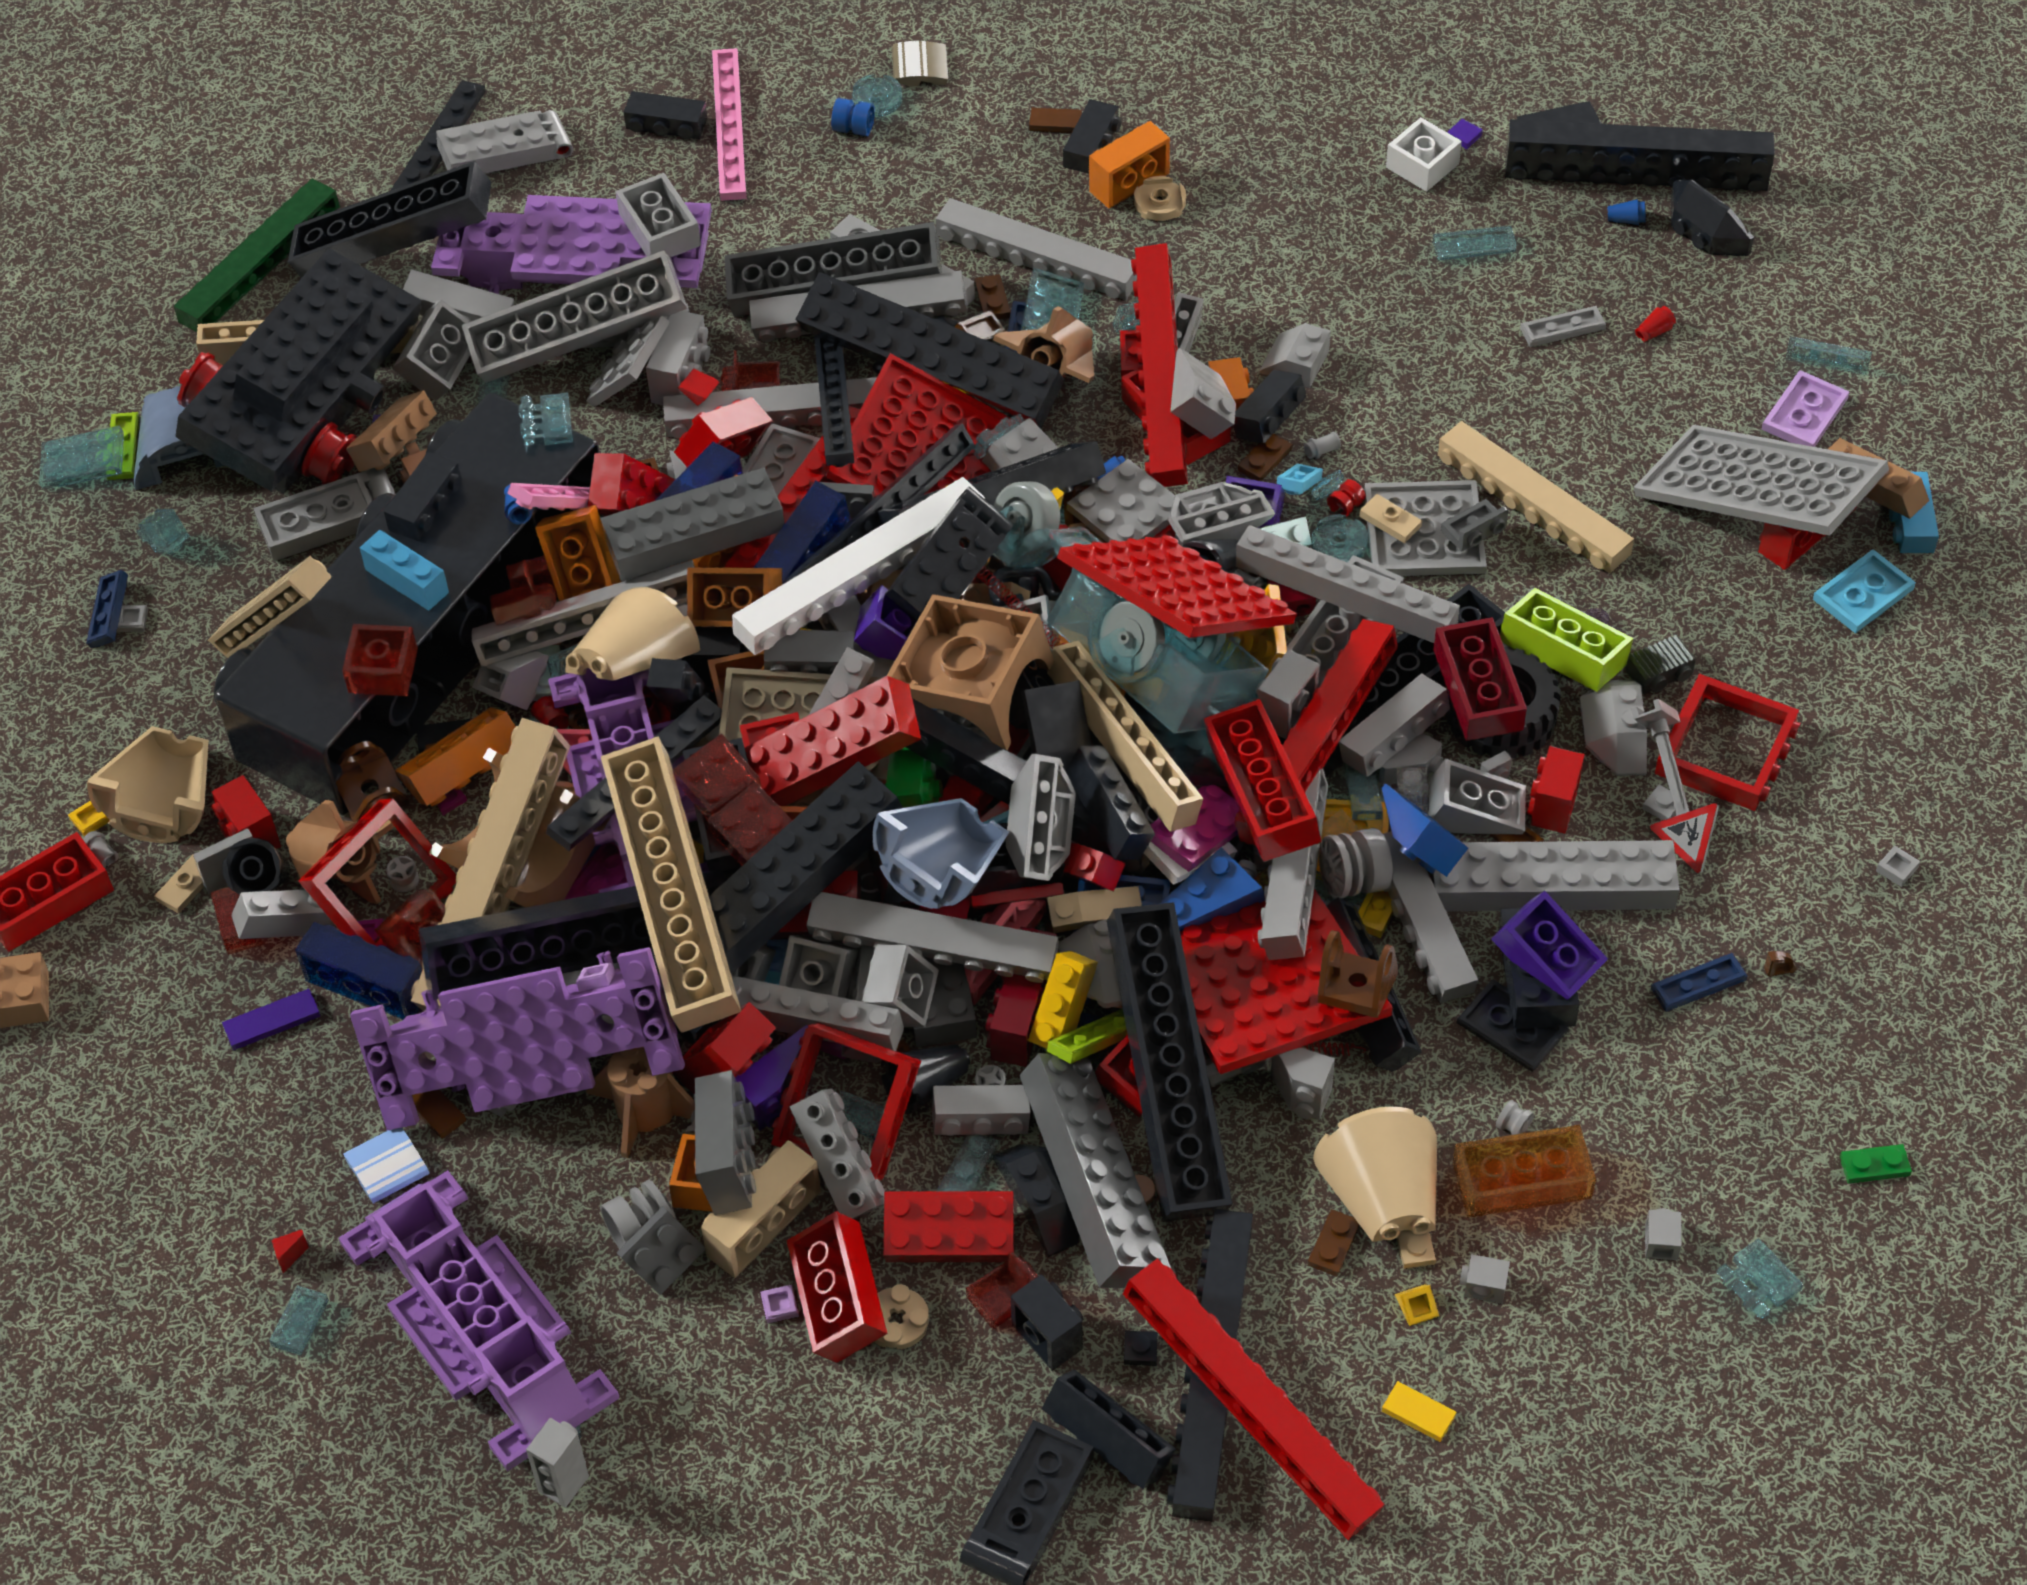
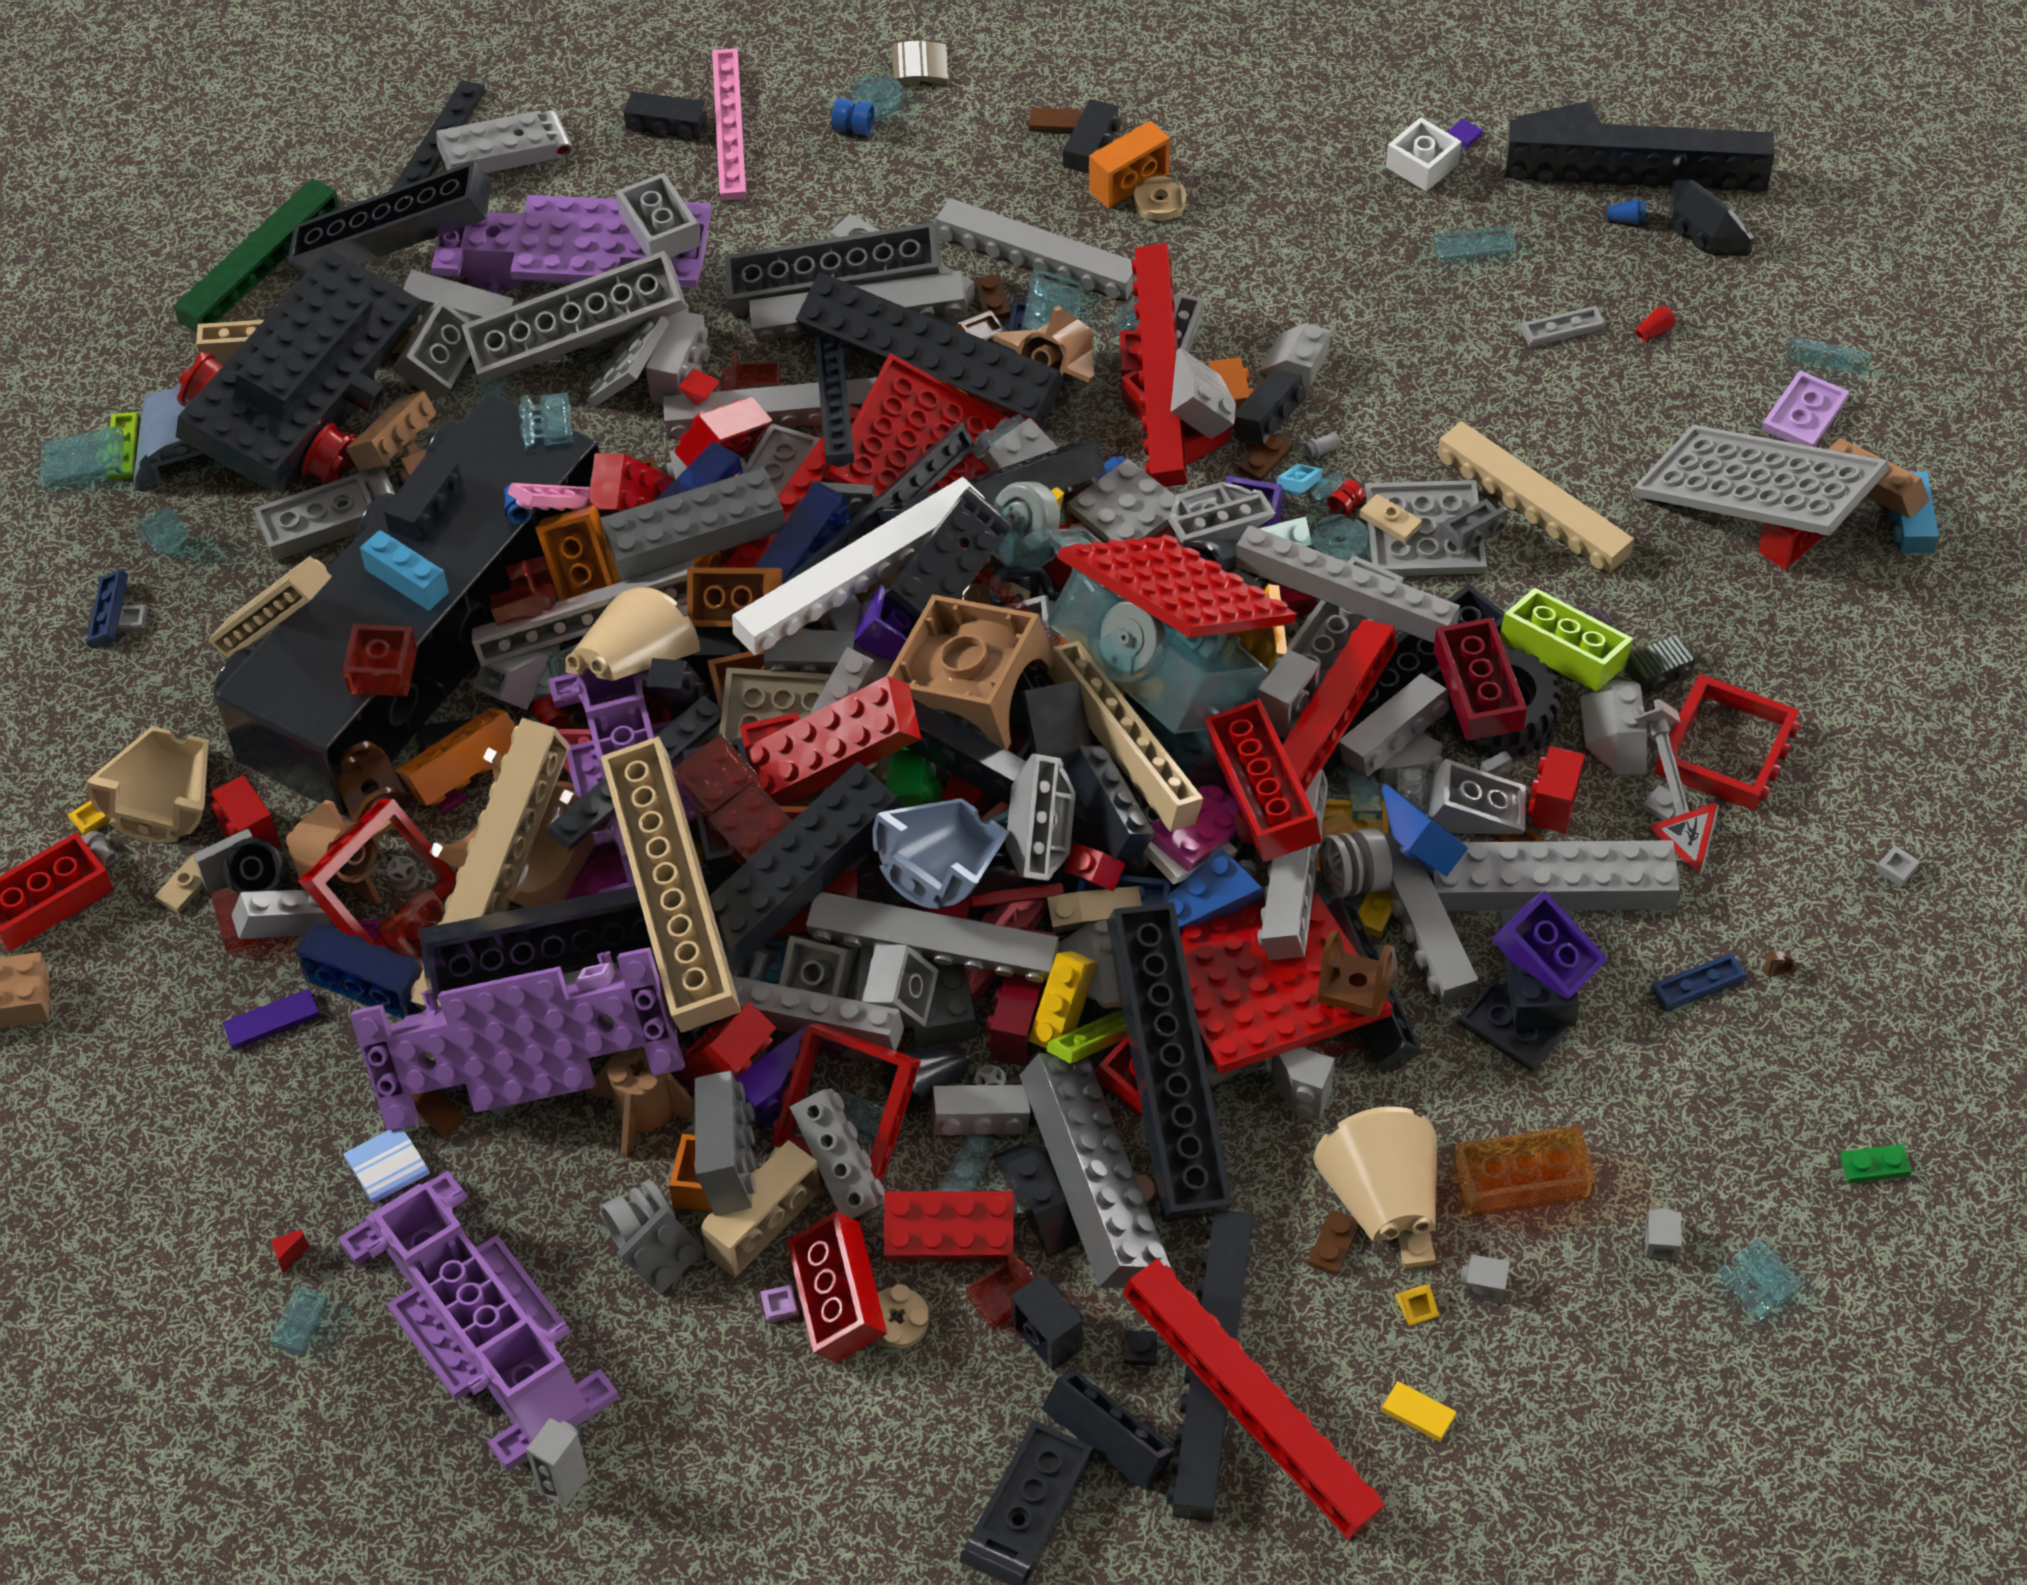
(1514, 1118): light grey wheel -> none
(1864, 591): medium azure plate -> none

